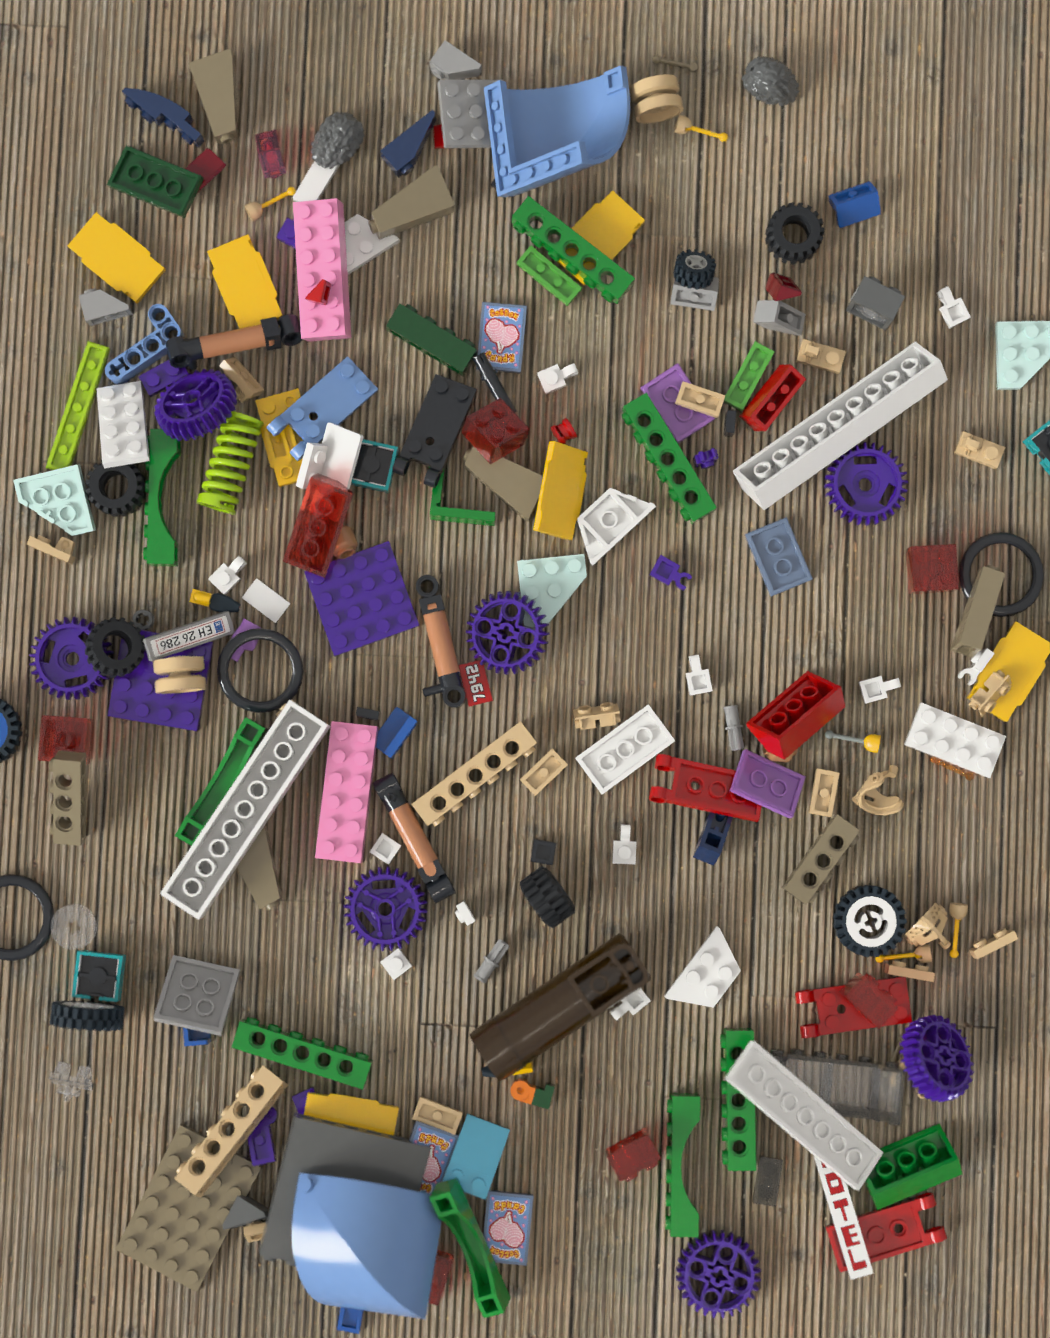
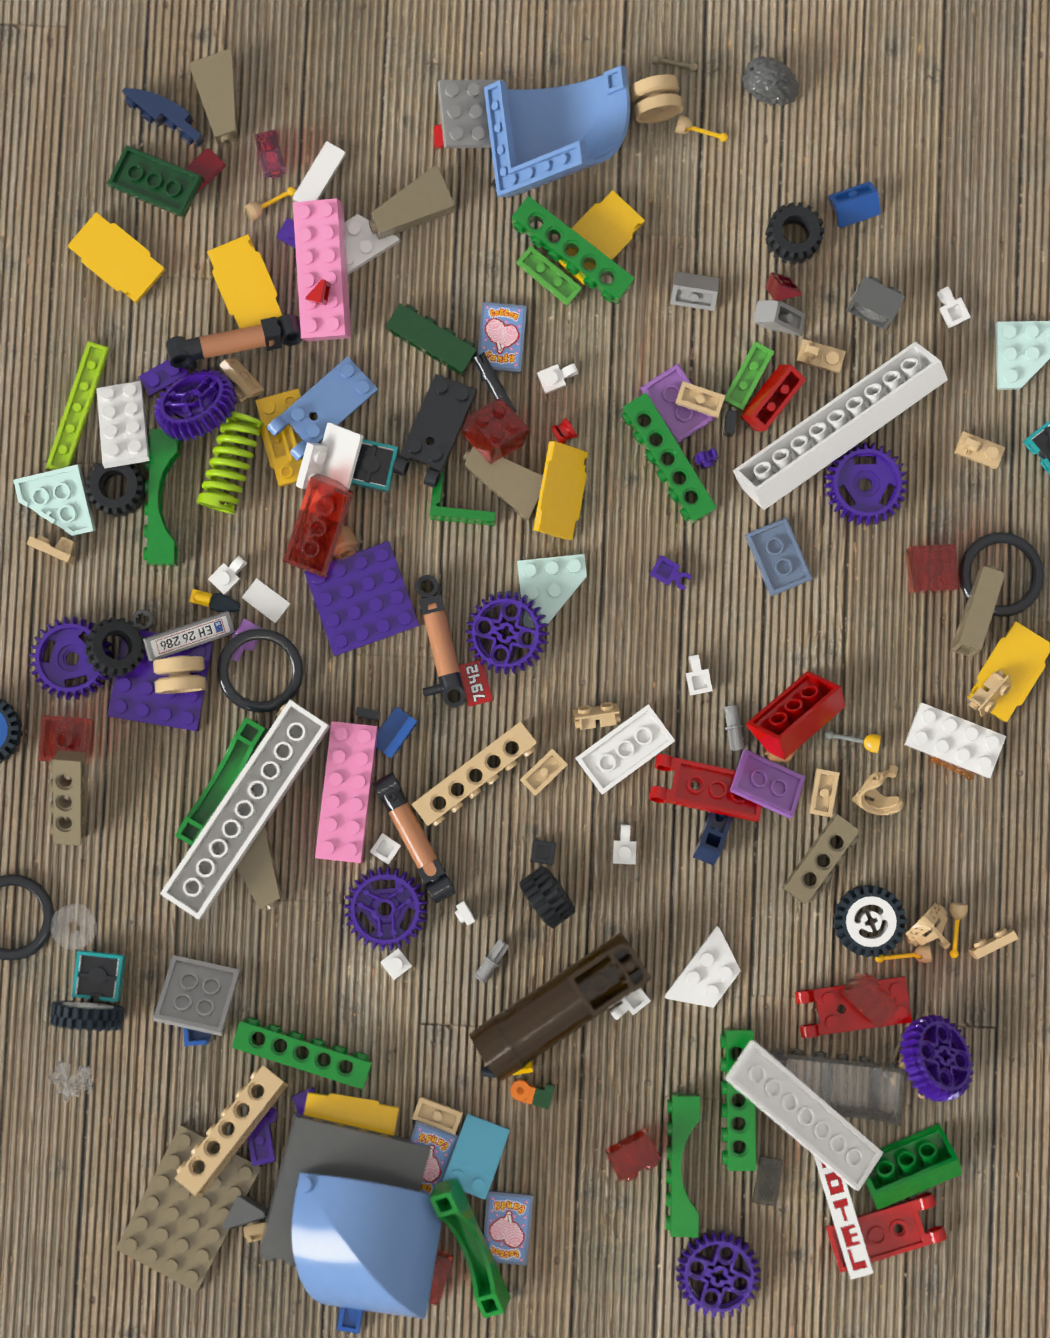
(102, 307): light grey slope -> none
(141, 348): medium blue beam -> none
(337, 140): dark grey piece -> none
(406, 148): dark blue slope -> none
(453, 64): light grey slope -> none
(609, 521): white wing -> none
(694, 269): black wheel -> none
(875, 688): white plate -> none
(919, 972): tan plate -> none
(979, 662): white plate -> none

